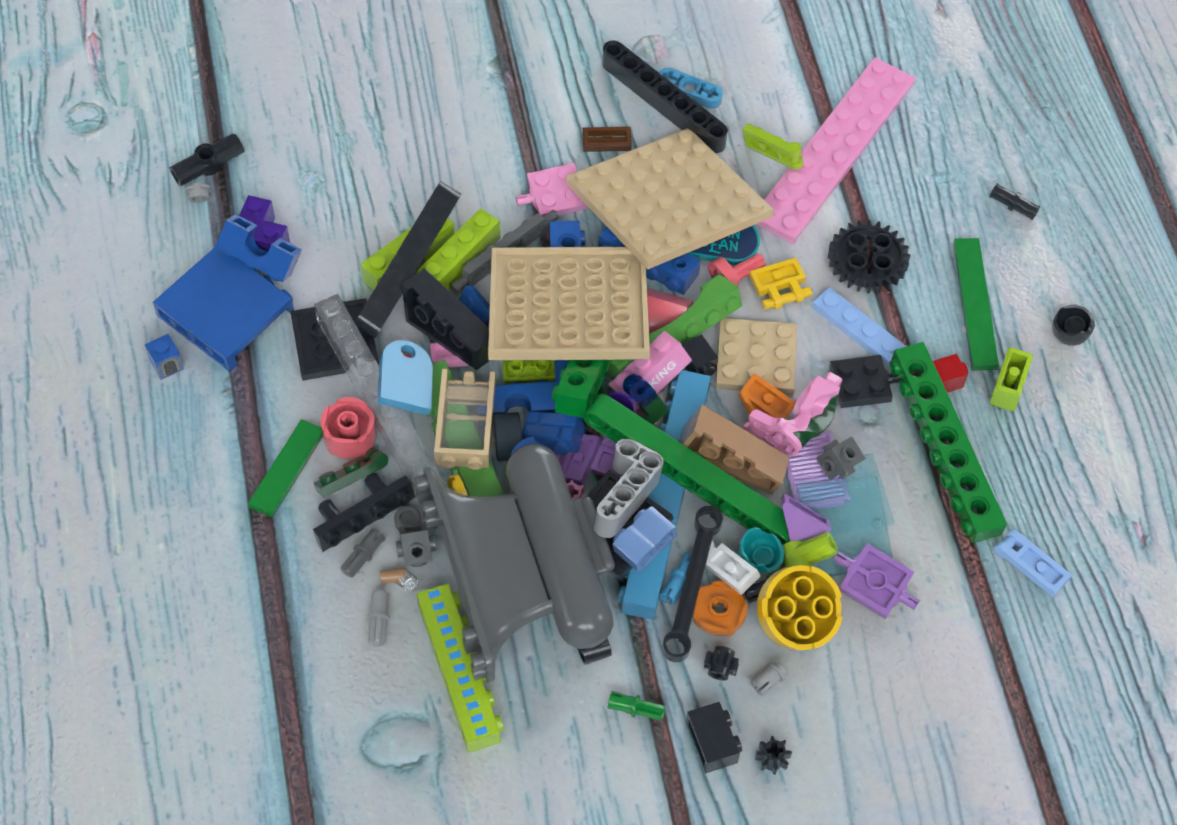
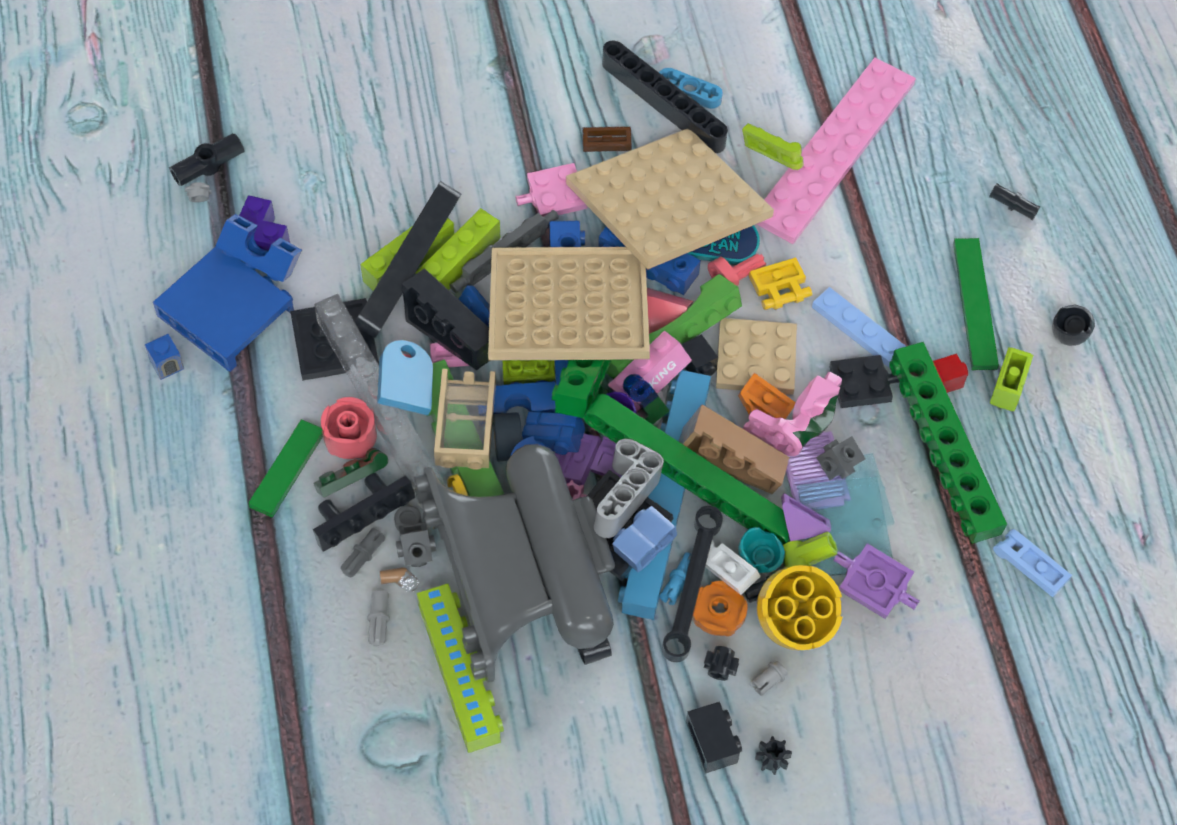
(635, 705): green axle -> none
(891, 256): black gear -> none

